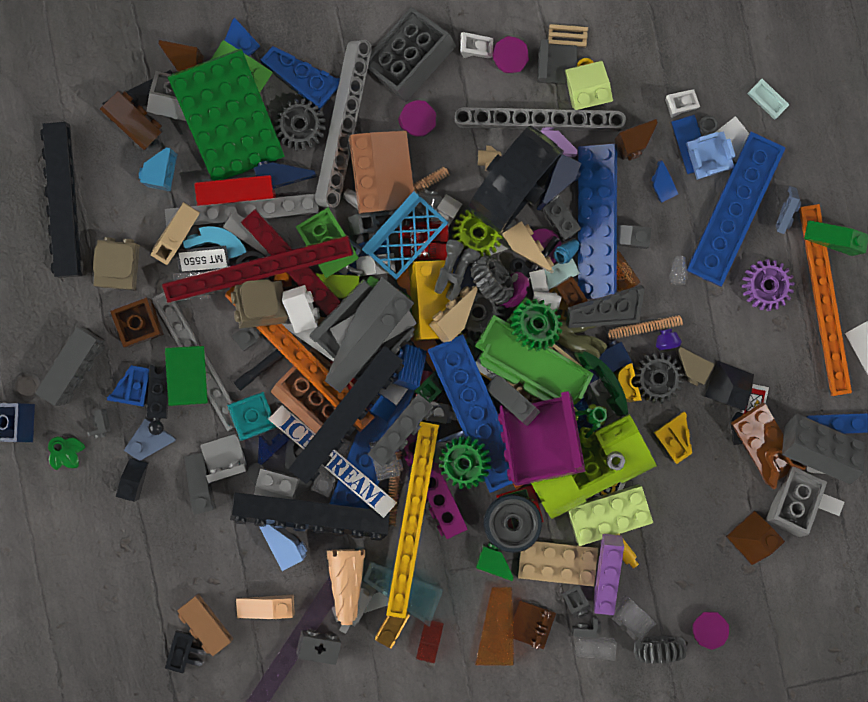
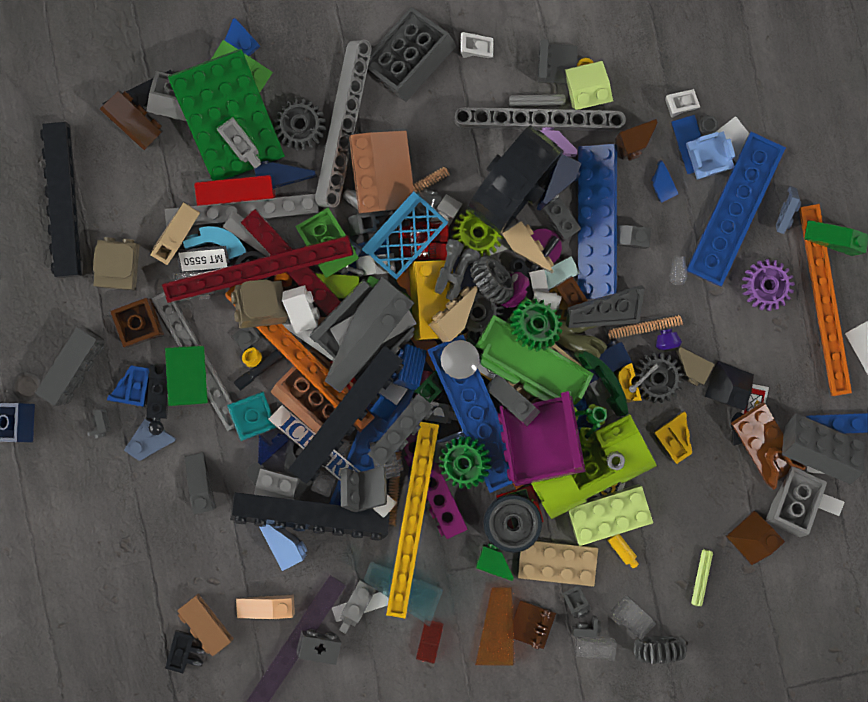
(65, 455): green plate -> none
(132, 480): black slope -> none
(159, 170): dark azure slope -> none
(181, 55): reddish brown slope -> none
(224, 458): light grey bracket -> none
(239, 142): none -> light grey hinge
(251, 357): none -> yellow tile
(301, 76): blue wing -> none
(346, 579): light nougat cone -> none
(363, 489): none -> dark grey bracket
(390, 630): pearl gold brick -> none
(417, 118): magenta hat -> none
(460, 359): none -> light grey dish
(487, 156): tan piece -> none
(510, 55): magenta hat -> none
(537, 100): none -> light grey axle
(565, 252): dark azure cone -> none
(568, 35): tan tile -> none
(608, 574): medium lavender brick -> none
(625, 275): clear orange slope -> none
(632, 388): none -> light grey hinge
(702, 577): none -> yellowish green axle
(710, 630): magenta hat -> none
(768, 99): light aqua tile -> none

